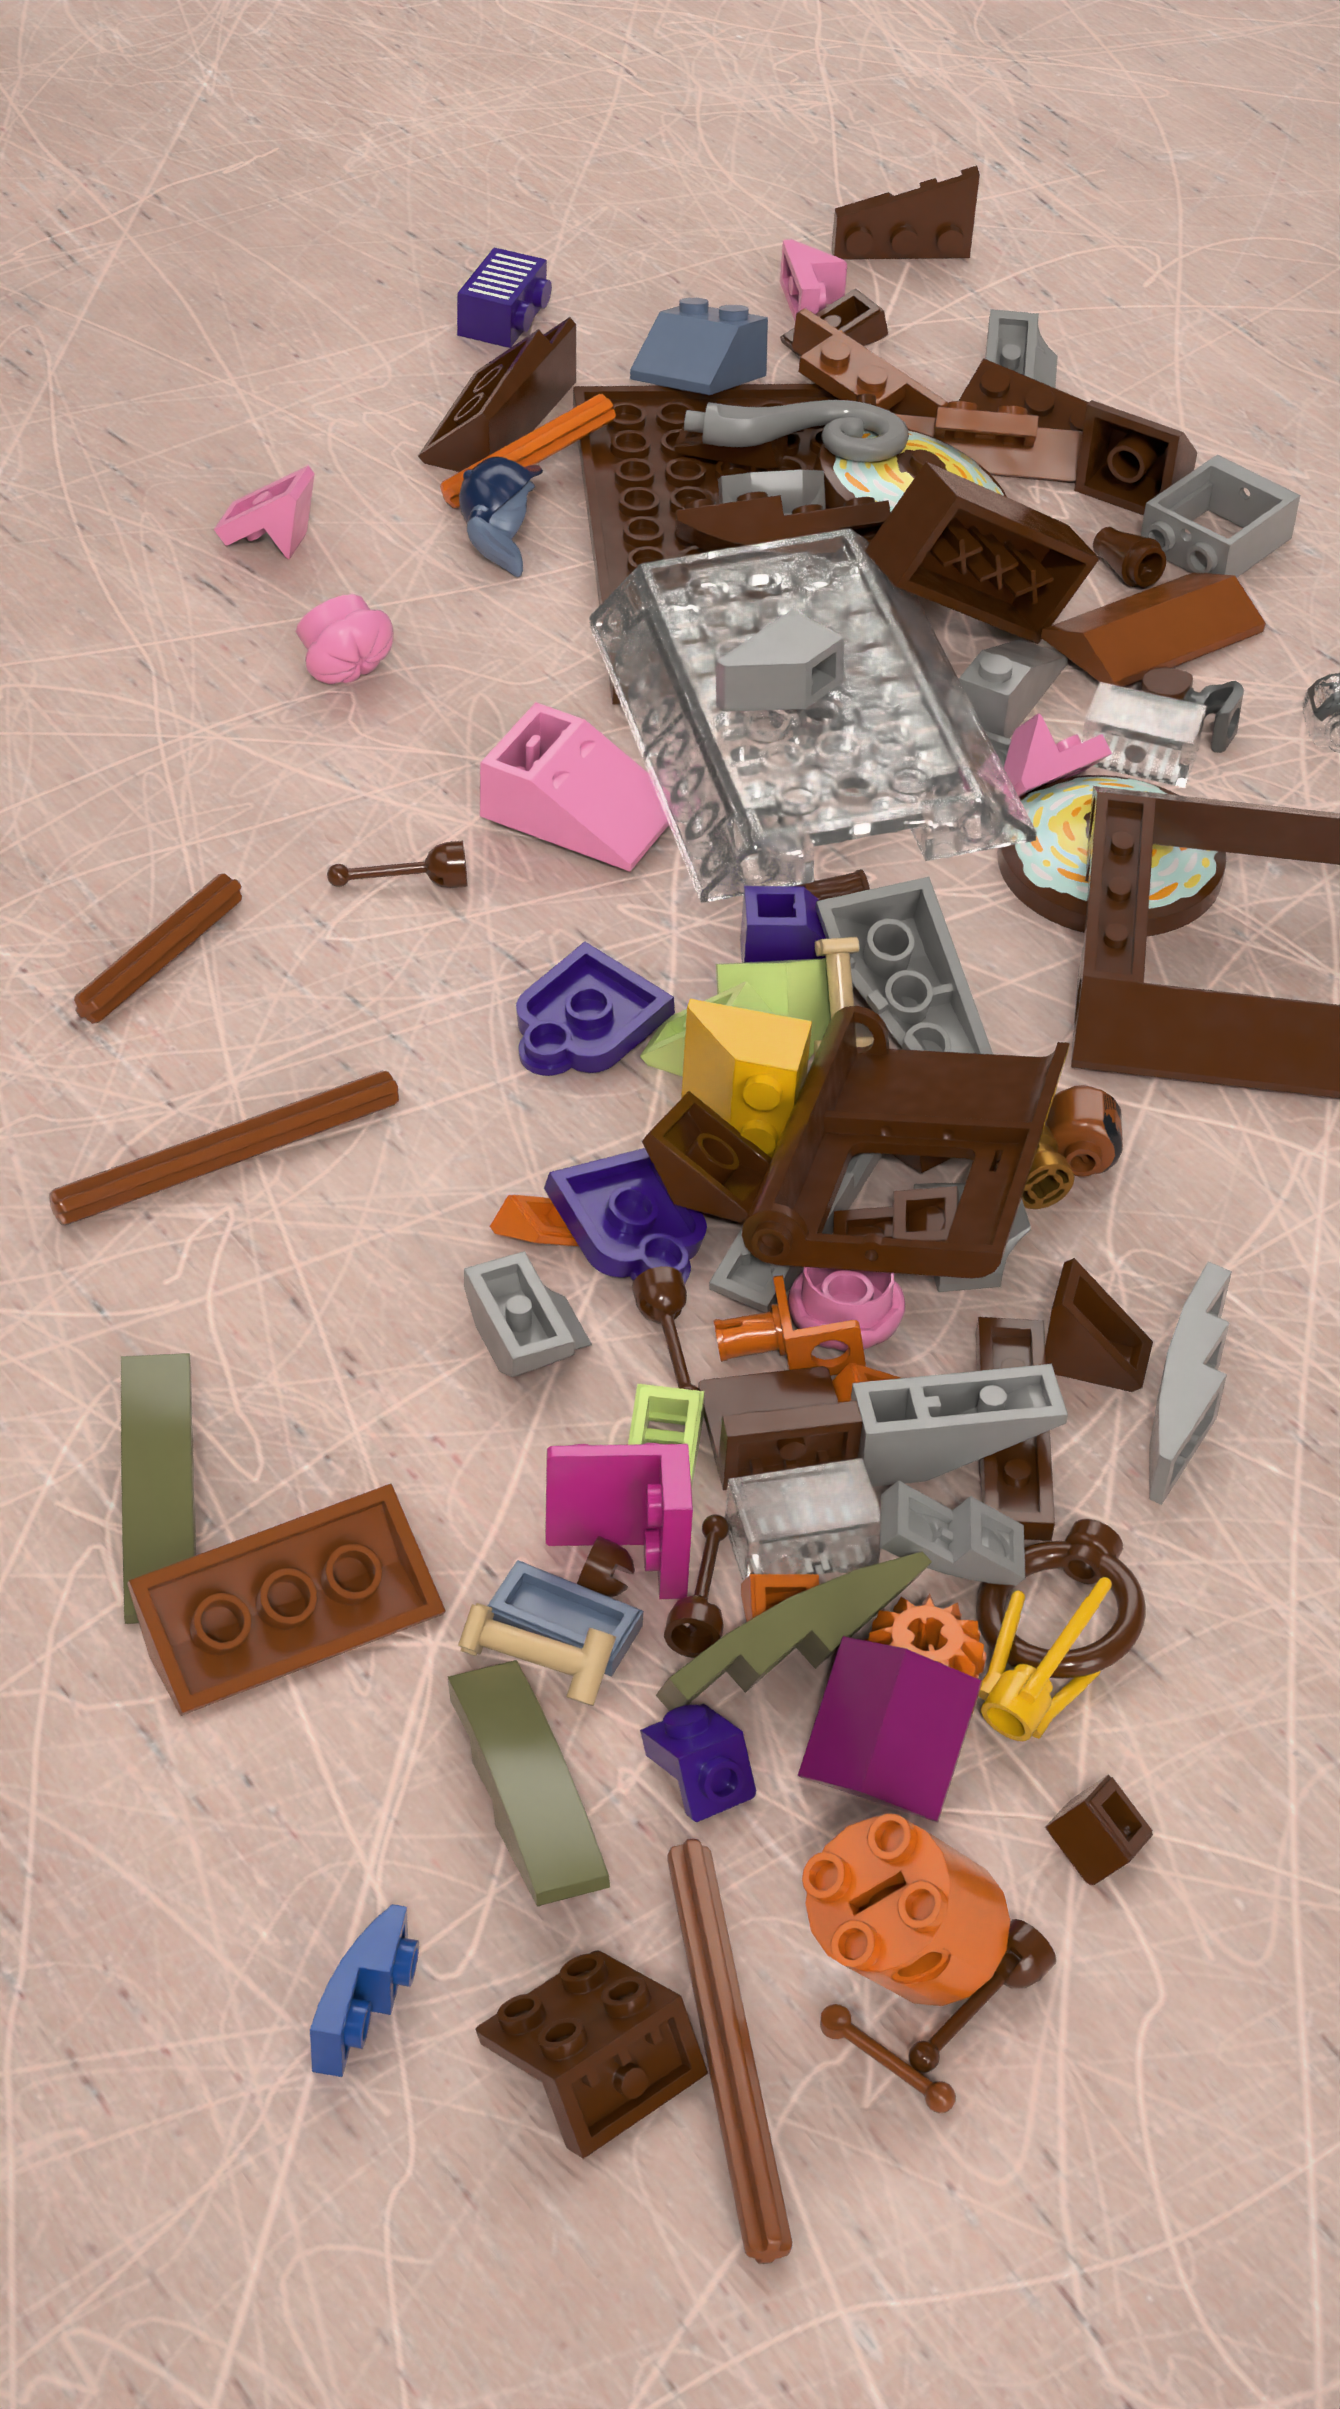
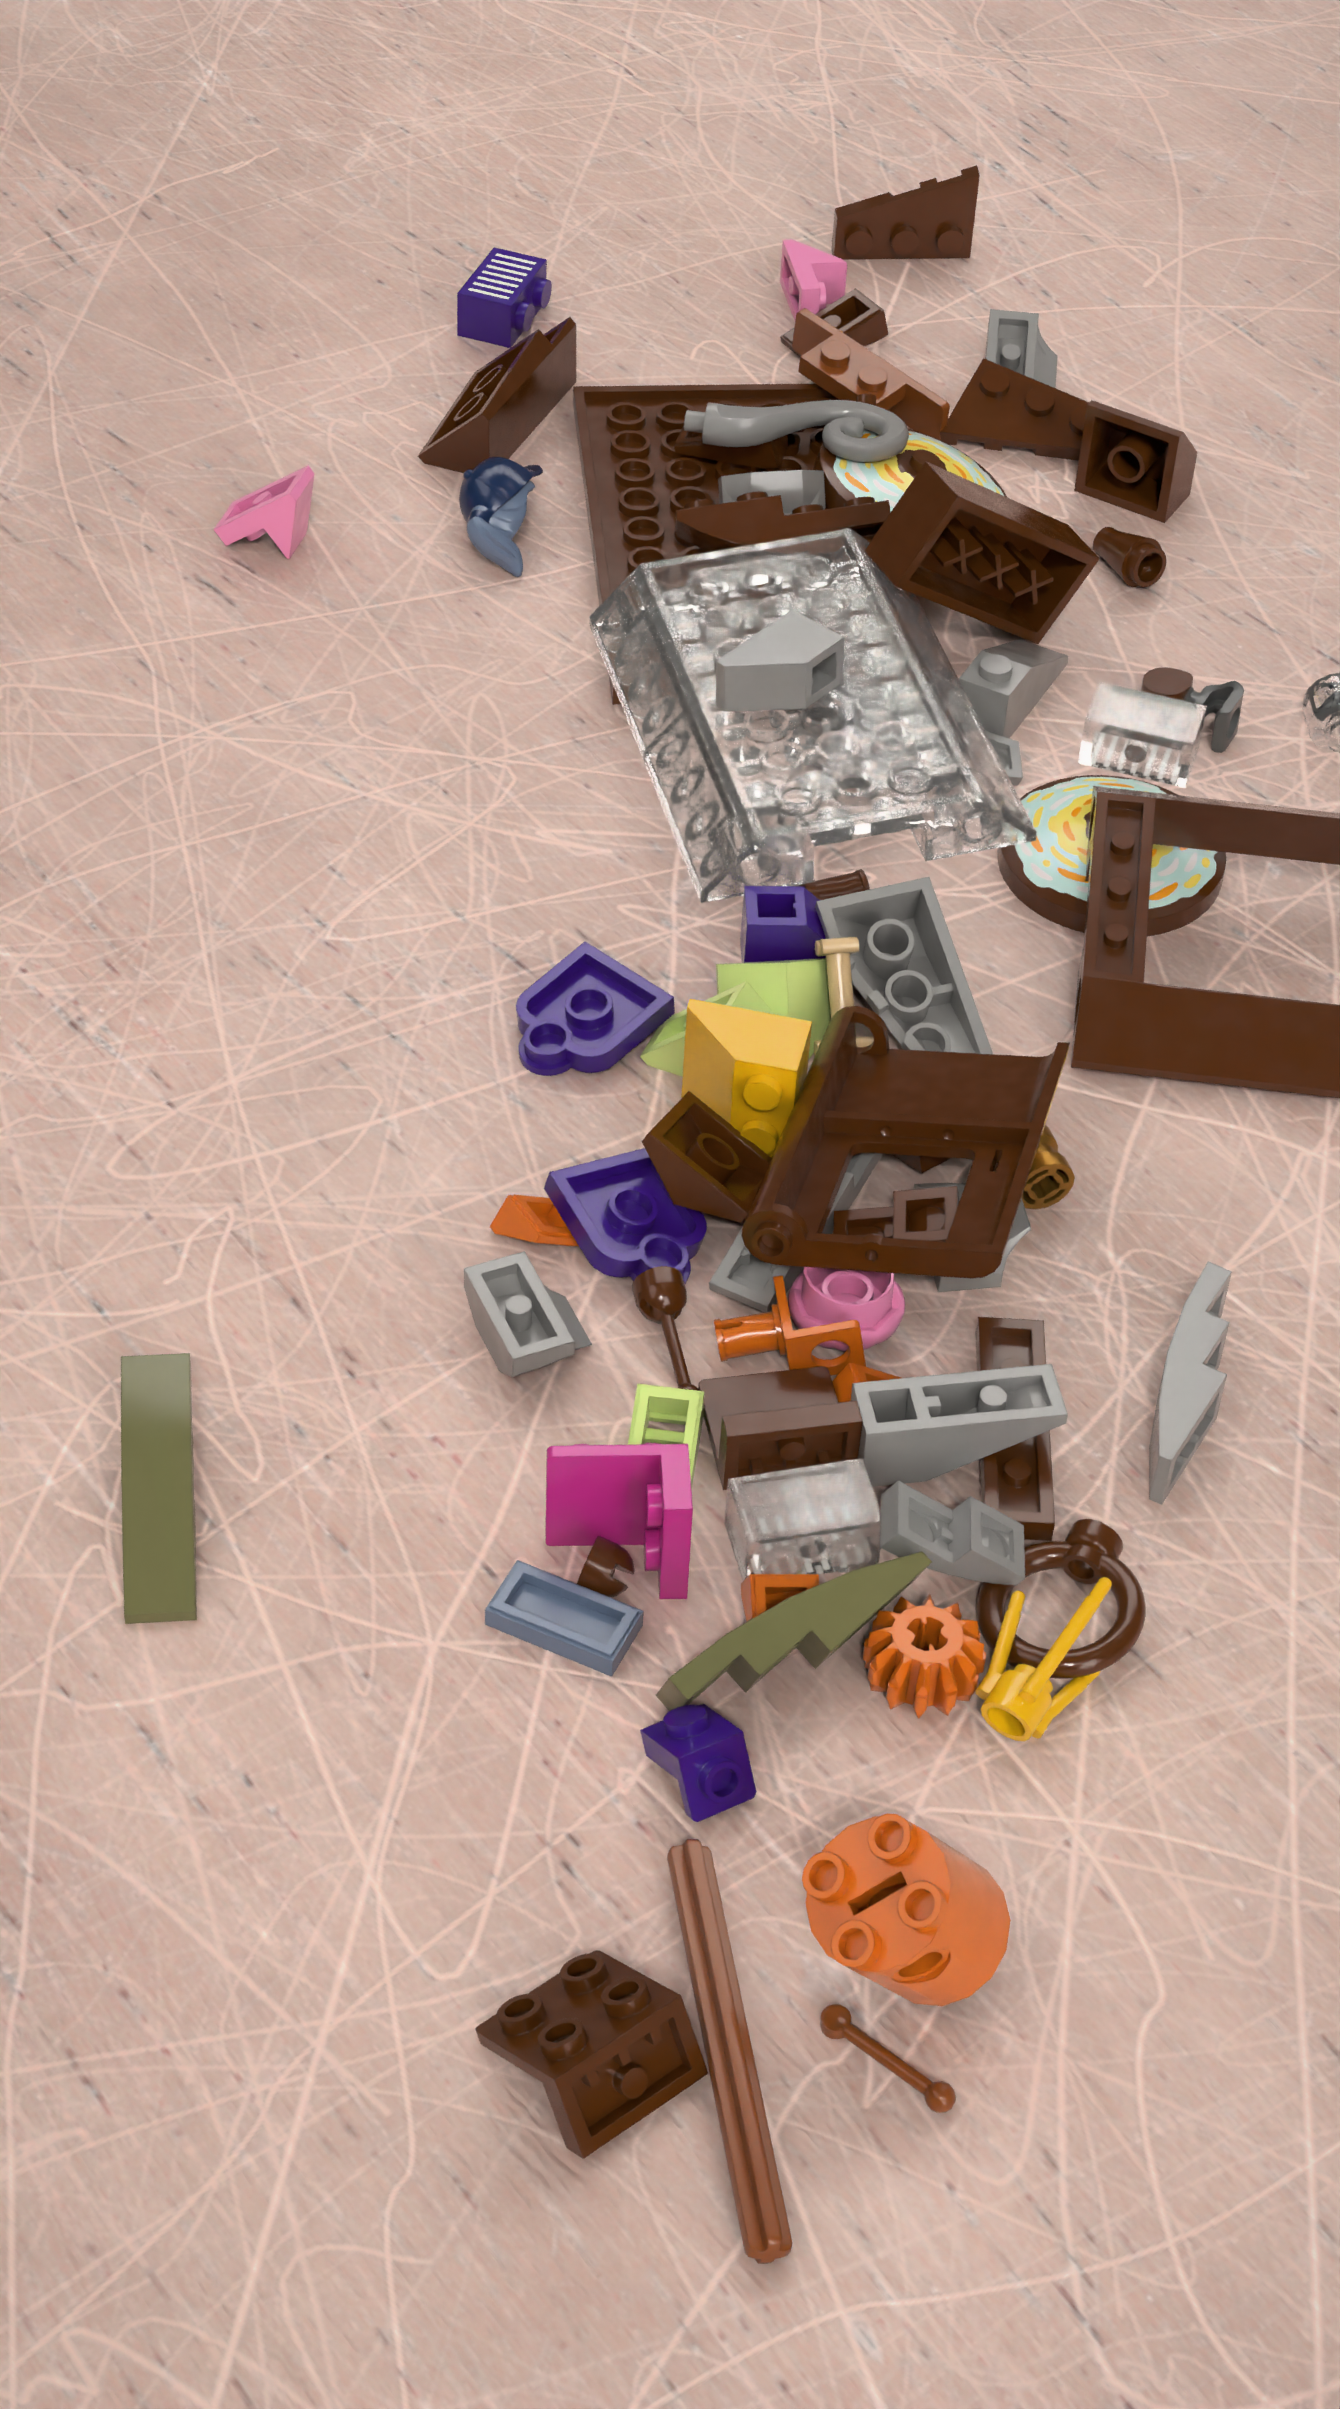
(157, 948): dark orange axle -> none
(223, 1147): dark orange axle -> none
(284, 1599): dark orange slope -> none
(344, 639): bright pink piece -> none
(361, 1985): blue slope -> none
(443, 865): reddish brown hinge -> none
(528, 1784): olive slope -> none
(544, 440): orange axle -> none
(571, 789): bright pink slope -> none
(584, 1664): tan piece -> none
(703, 348): sand blue slope -> none
(704, 1618): reddish brown hinge -> none
(890, 1727): magenta slope -> none
(1004, 441): dark orange bracket -> none
(1023, 1964): reddish brown hinge -> none
(1037, 760): bright pink slope -> none
(1086, 1129): dark orange head -> none
(1093, 1335): reddish brown slope -> none
(1099, 1830): reddish brown slope -> none
(1157, 628): dark orange slope -> none
(1219, 487): light grey window -> none

